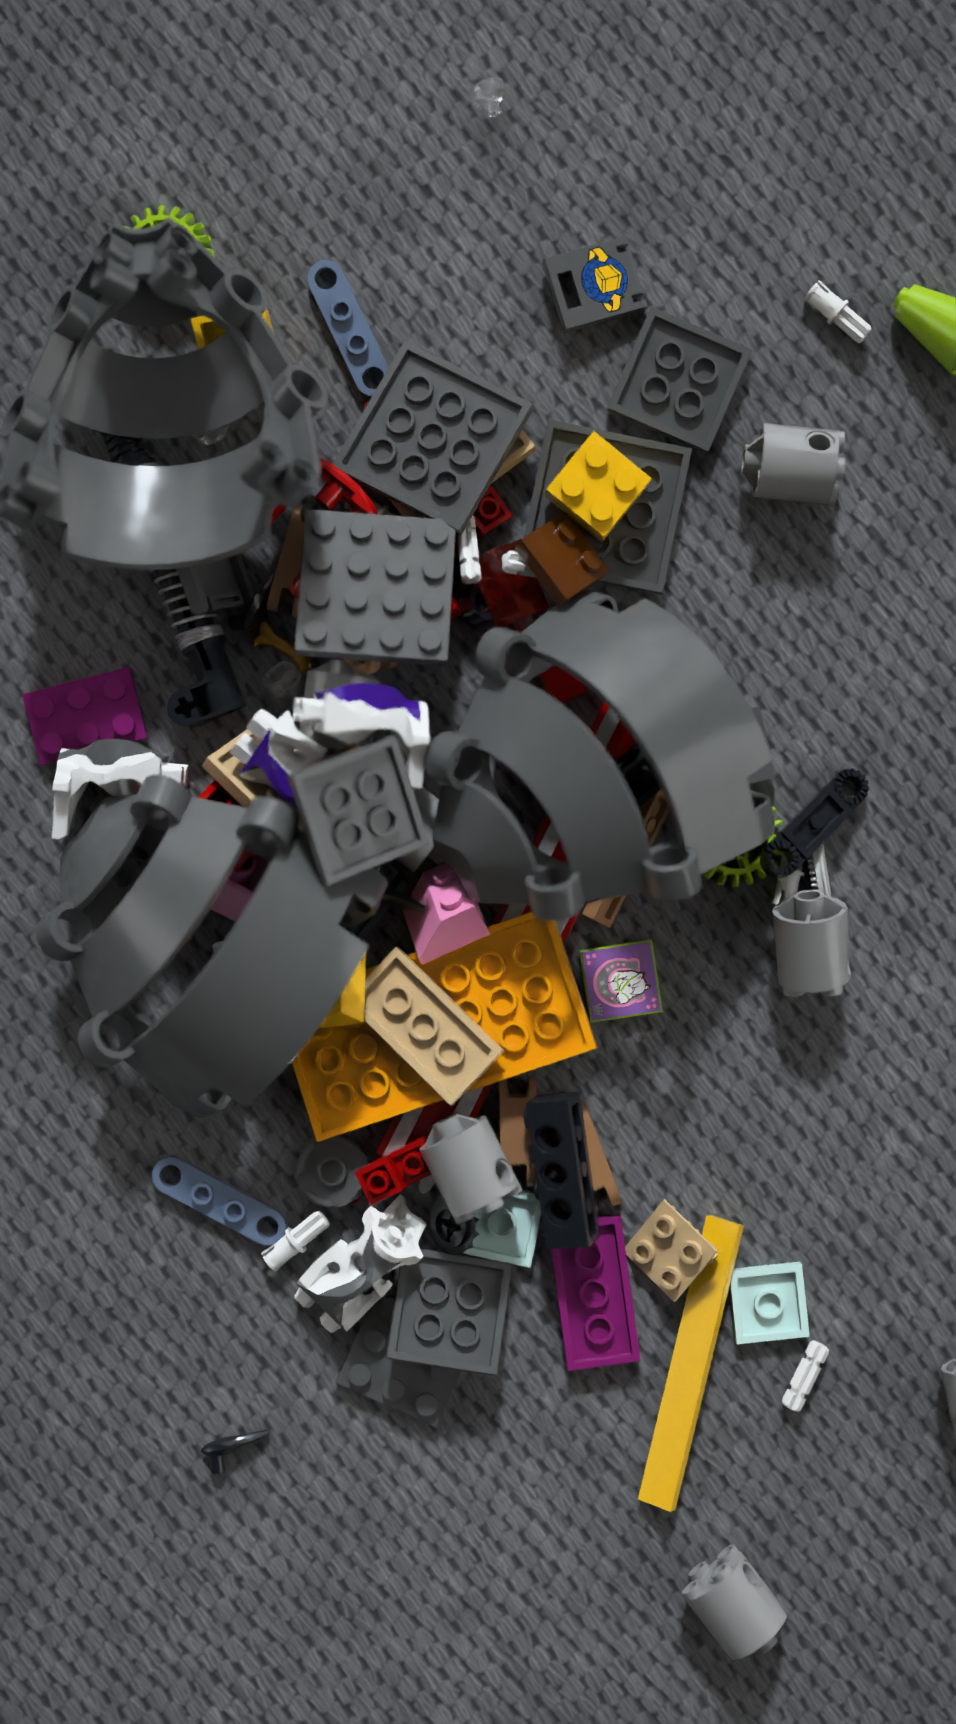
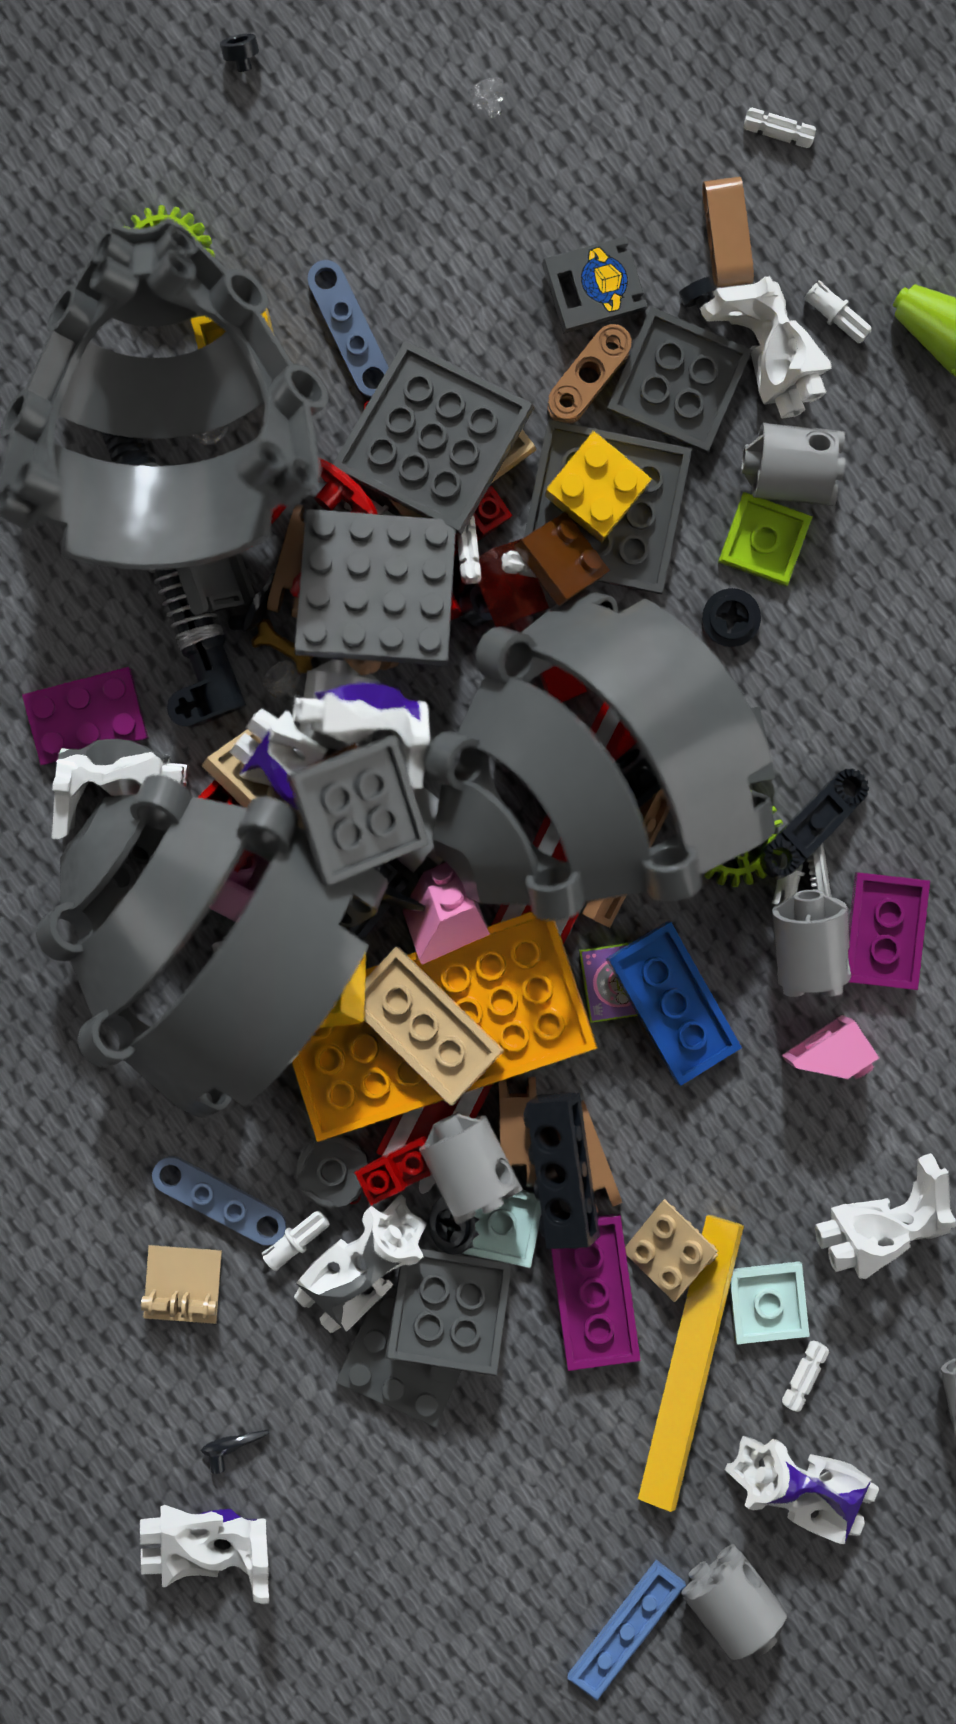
(182, 1284): none -> tan hinge
(190, 1549): none -> white hips
(240, 49): none -> black tile
(594, 356): none -> medium nougat piece
(626, 1630): none -> medium blue tile
(673, 1003): none -> blue plate
(698, 292): none -> black tile
(728, 232): none -> medium nougat beam
(745, 607): none -> black gear
(765, 539): none -> lime tile
(779, 127): none -> white axle
(787, 360): none -> white hips
(802, 1492): none -> white hips
(835, 1051): none -> bright pink slope
(872, 1235): none -> white hips
(887, 930): none -> magenta plate

